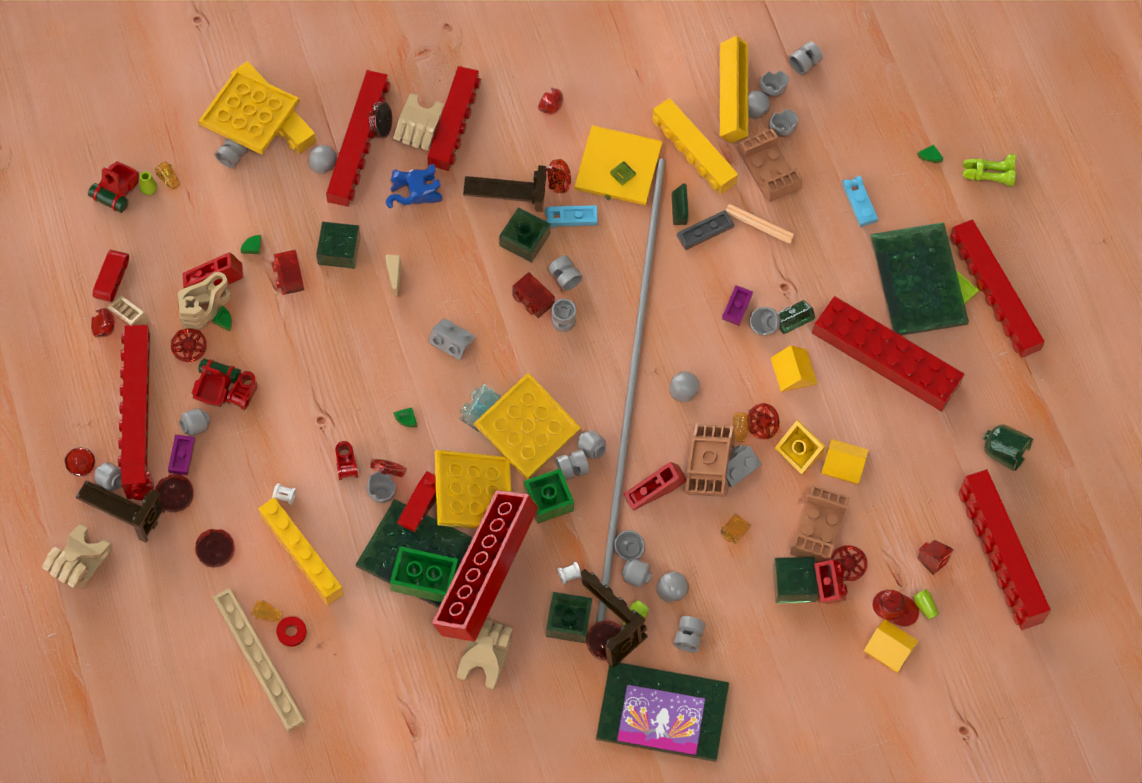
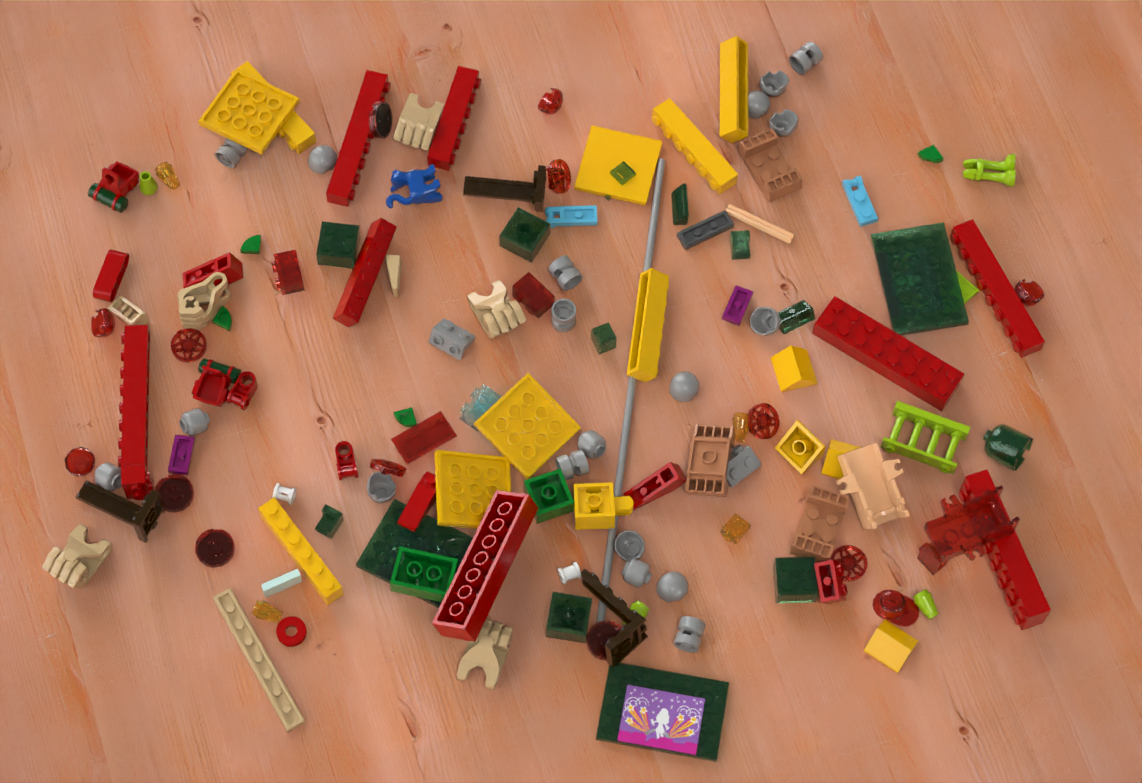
(281, 583): none -> light aqua tile
(329, 522): none -> clear green panel
(364, 272): none -> red brick
(423, 437): none -> clear red piece
(496, 312): none -> tan piece
(601, 498): none -> yellow brick
(603, 338): none -> clear green panel
(648, 325): none -> yellow brick
(740, 244): none -> clear green panel
(872, 486): none -> light nougat piece
(925, 419): none -> lime fence
(969, 526): none -> clear red piece
(1029, 293): none -> clear red hair

